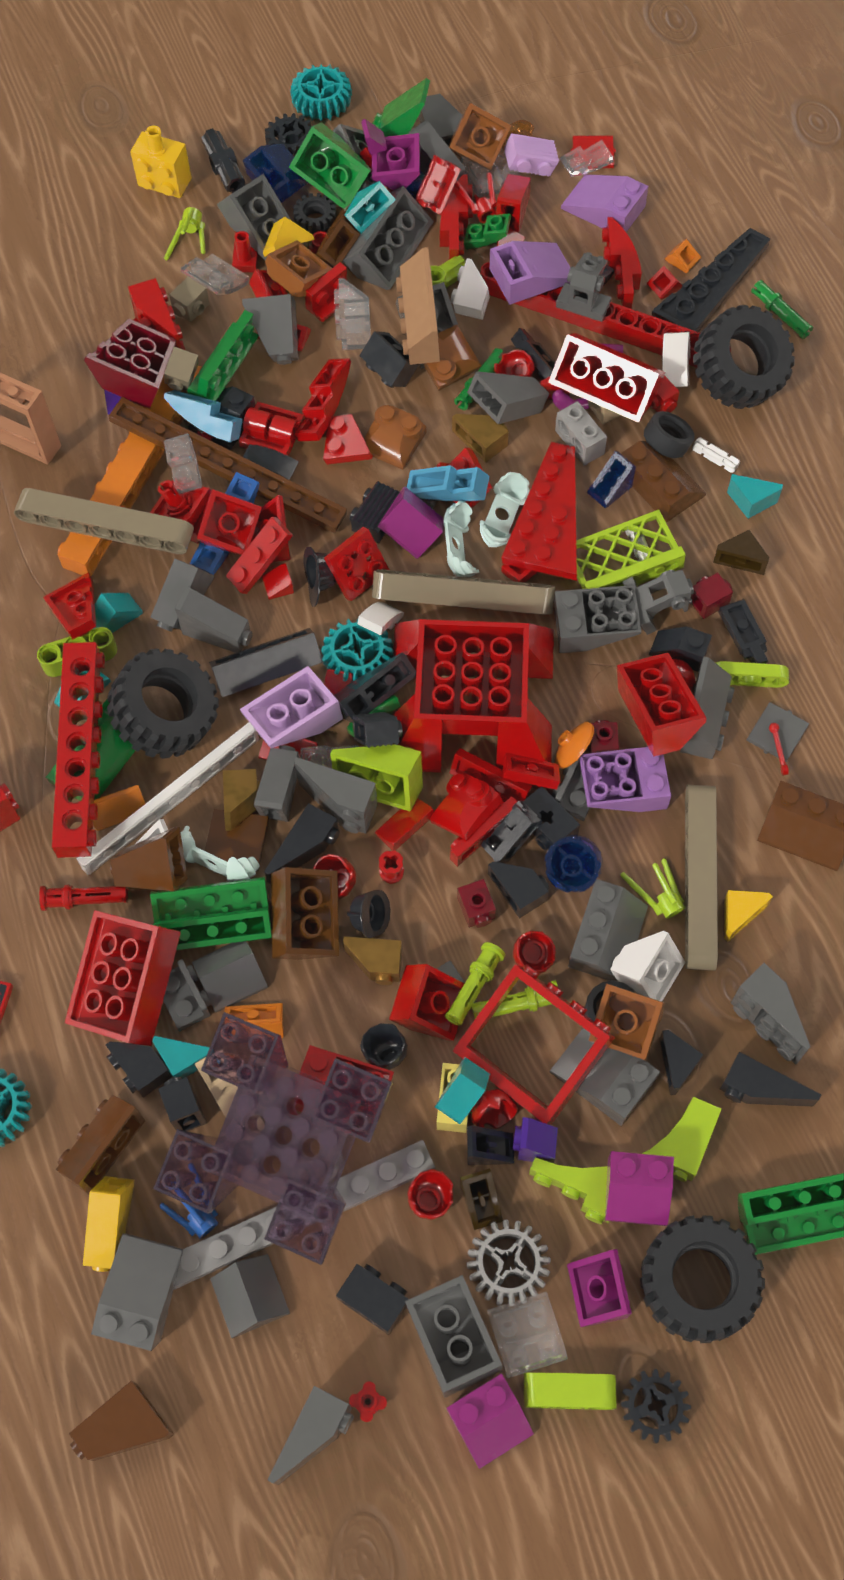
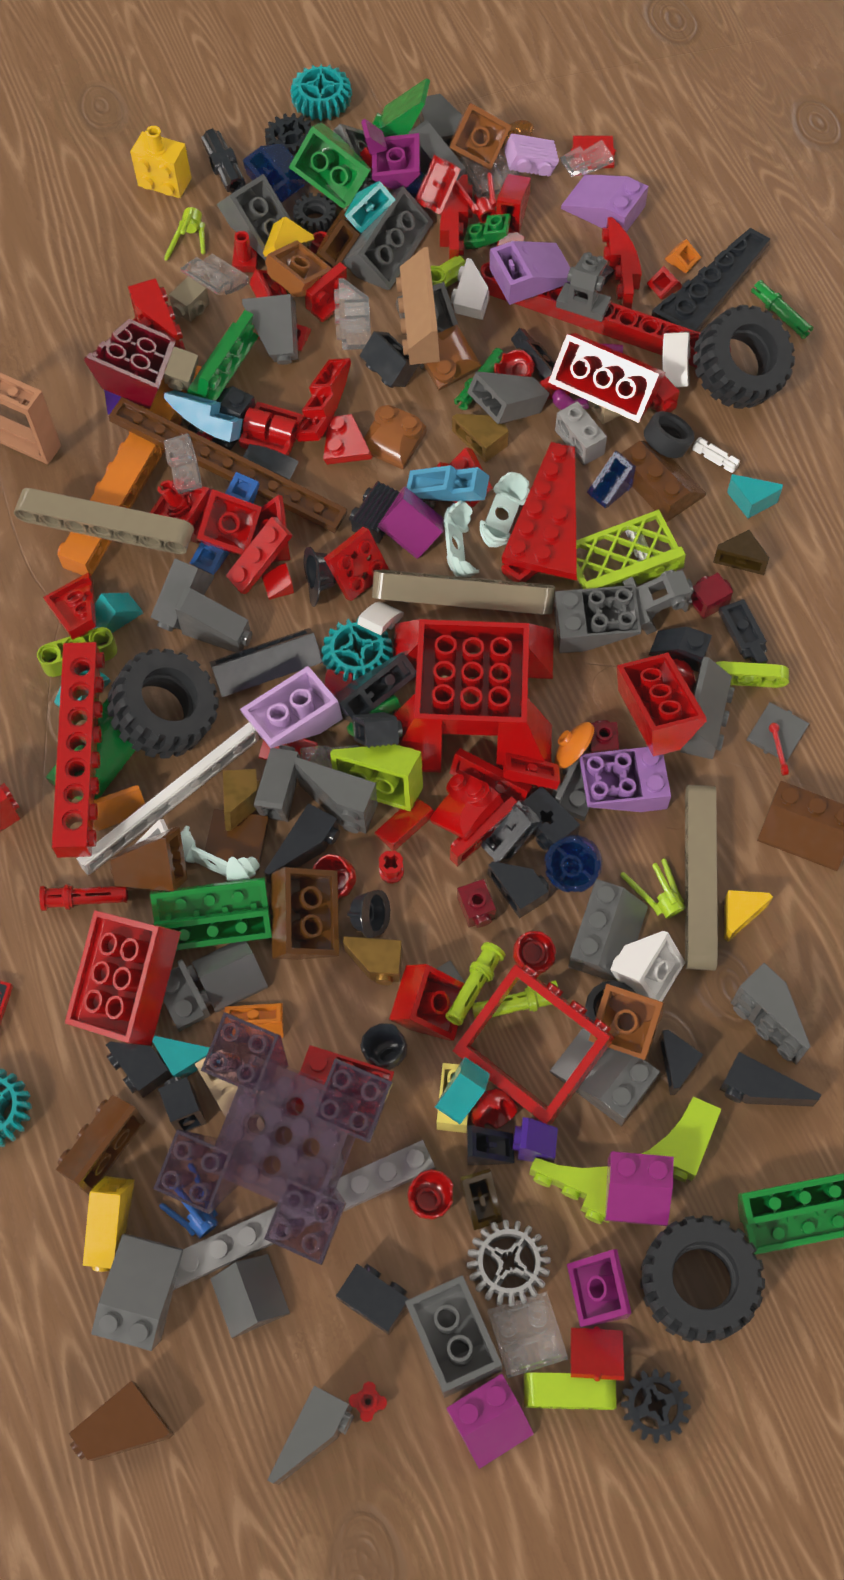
(597, 1354): none -> red piece

